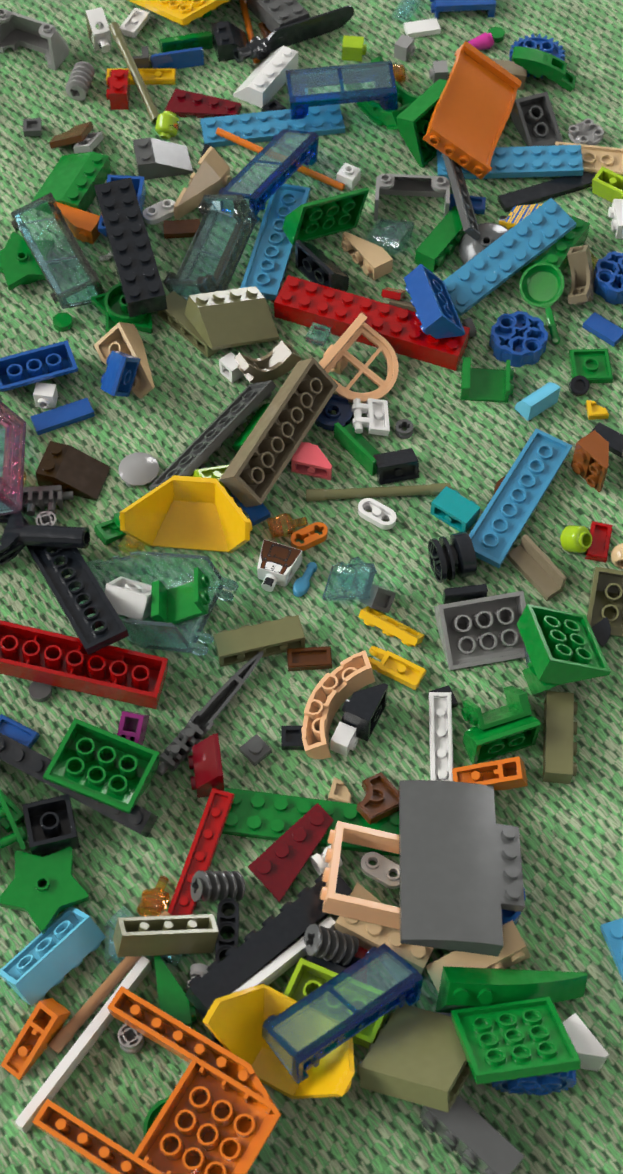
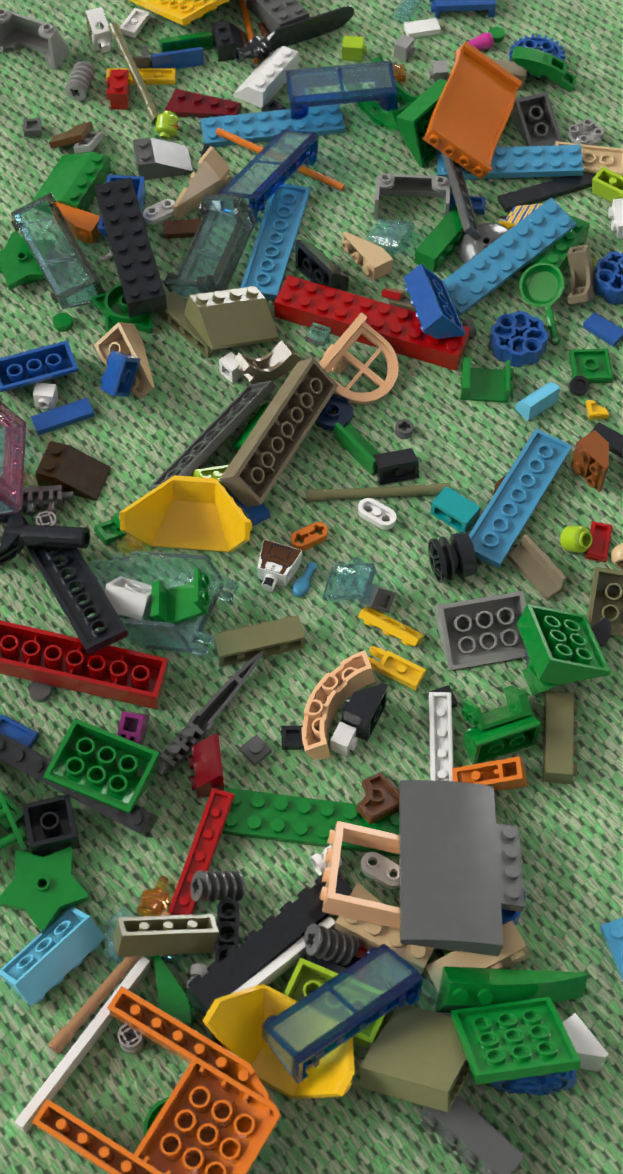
(35, 1035): orange slope -> none
(138, 469): light grey dish -> none
(284, 525): clear orange piece -> none
(287, 856): dark red wing -> none
(309, 658): reddish brown tile -> none
(311, 462): coral slope -> none
(325, 216): green slope -> none
(339, 792): tan tile -> none
(349, 176): white plate -> none
(377, 416): white plate -> none
(464, 593): black tile -> none

